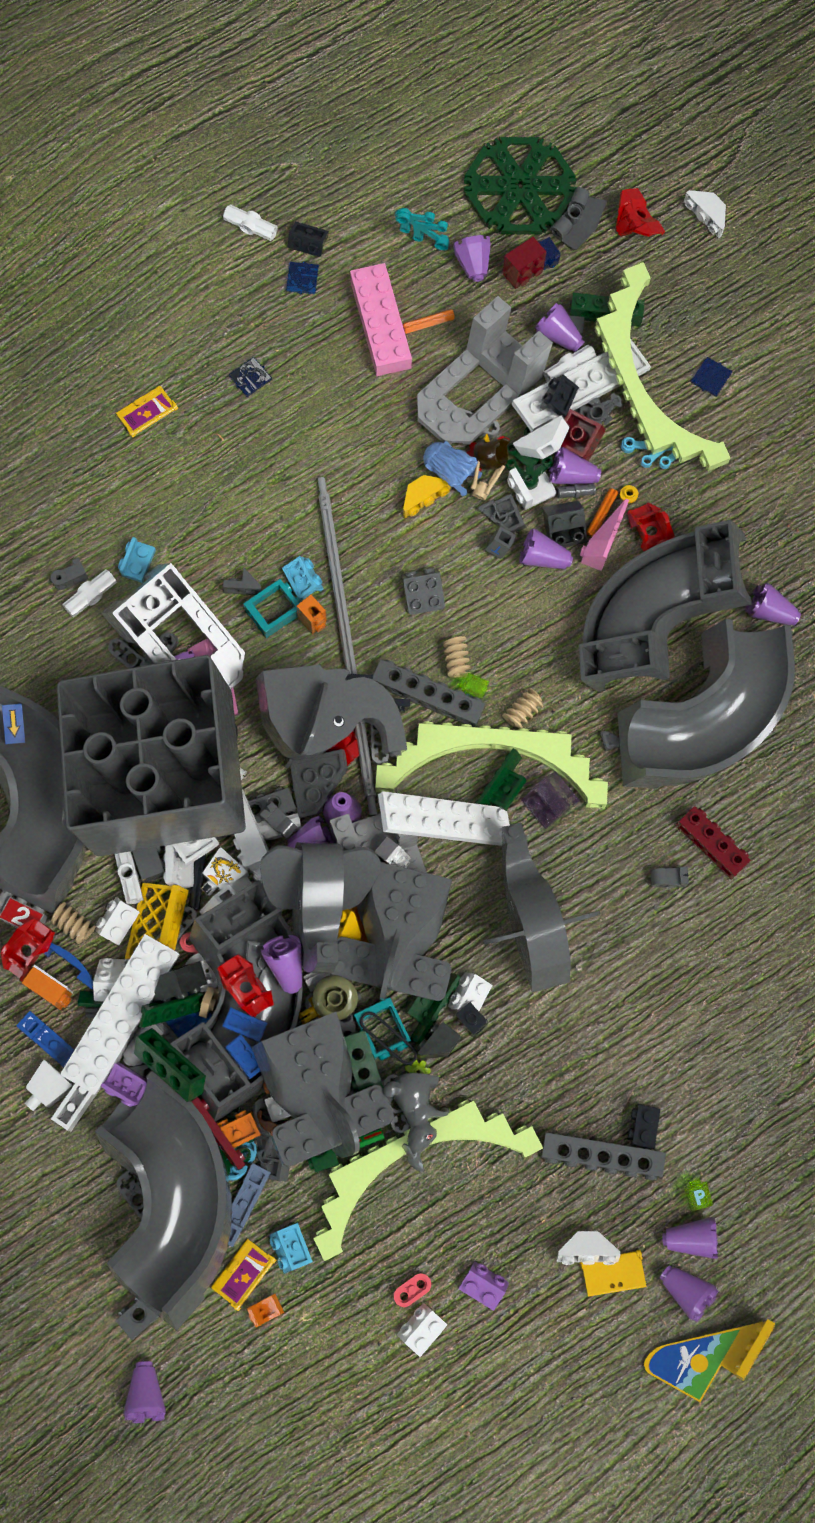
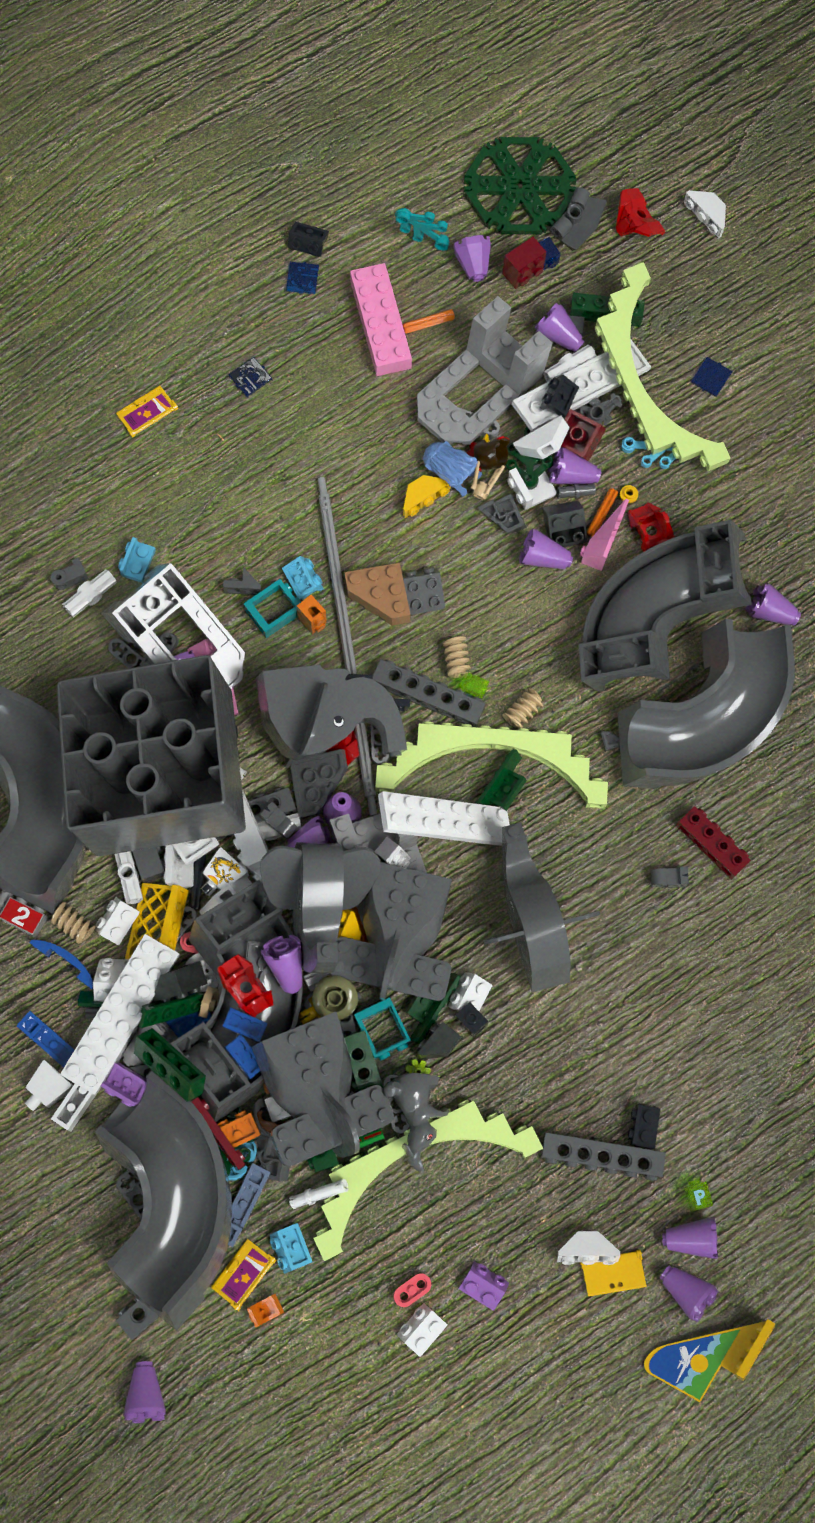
(13, 723): tile -> none
(33, 934): red piece -> none
(48, 988): orange piece -> none
(250, 222): white piece -> none
(311, 1196): none -> white pin
(380, 592): none -> medium nougat brick
(380, 1042): black piece -> none
(500, 542): dark grey brick -> none
(550, 799): clear purple slope -> none

